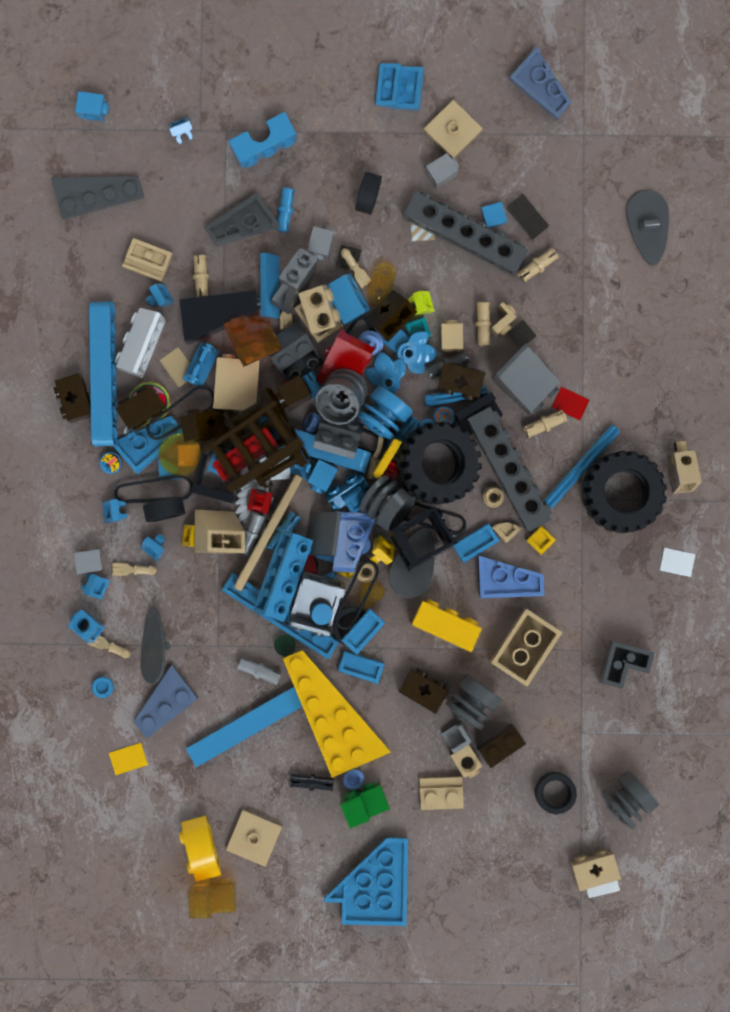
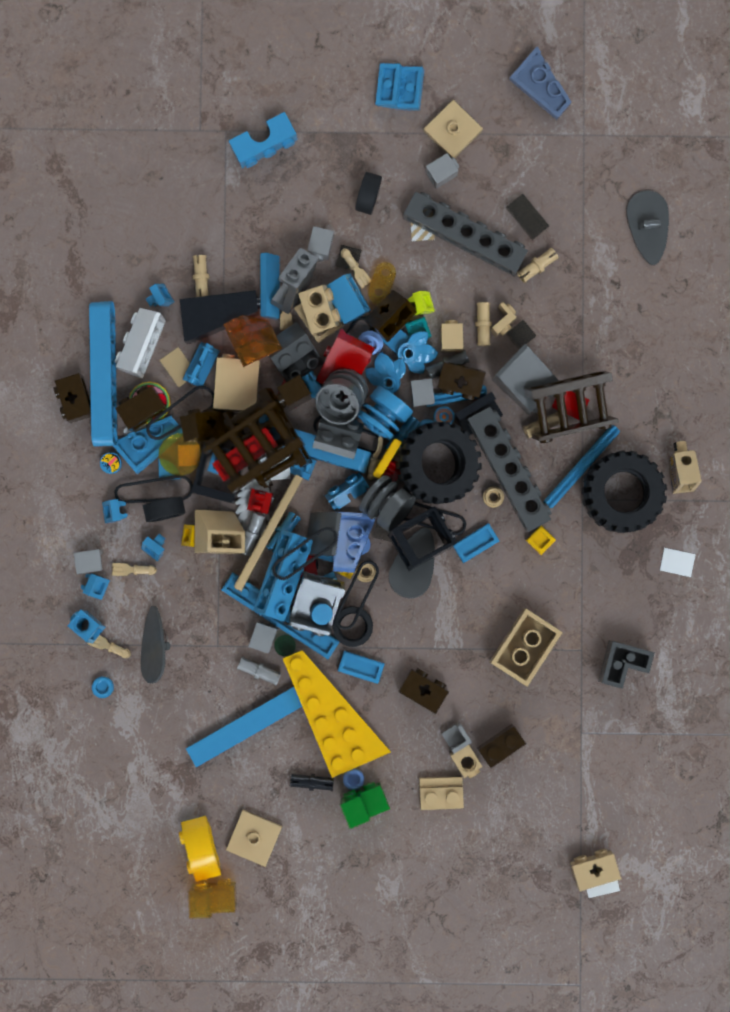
(90, 194): dark grey wing -> none
(91, 106): dark azure brick -> none
(128, 759): yellow sticker -> none
(147, 260): tan plate -> none
(165, 703): sand blue wing -> none
(179, 127): tile -> none
(242, 221): dark grey wing -> none
(263, 637): none -> light grey panel
(285, 209): dark azure pin -> none
(309, 561): none -> black piece
(311, 422): medium blue tile -> none
(322, 477): dark azure brick -> none
(353, 499): dark azure tile -> none
(363, 631): dark azure tile -> none
(376, 594): clear yellow tile -> none
(376, 887): dark azure wing -> none
(382, 551): yellow tile -> none
(422, 392): none -> light grey panel
(446, 625): yellow brick -> none
(473, 702): dark grey wheel -> none
(494, 215): dark azure tile -> none
(505, 580): medium blue wing -> none
(506, 530): tan tile -> none
(558, 390): none -> dark brown fence
(572, 793): black tyre -> none
(630, 800): dark grey wheel -> none

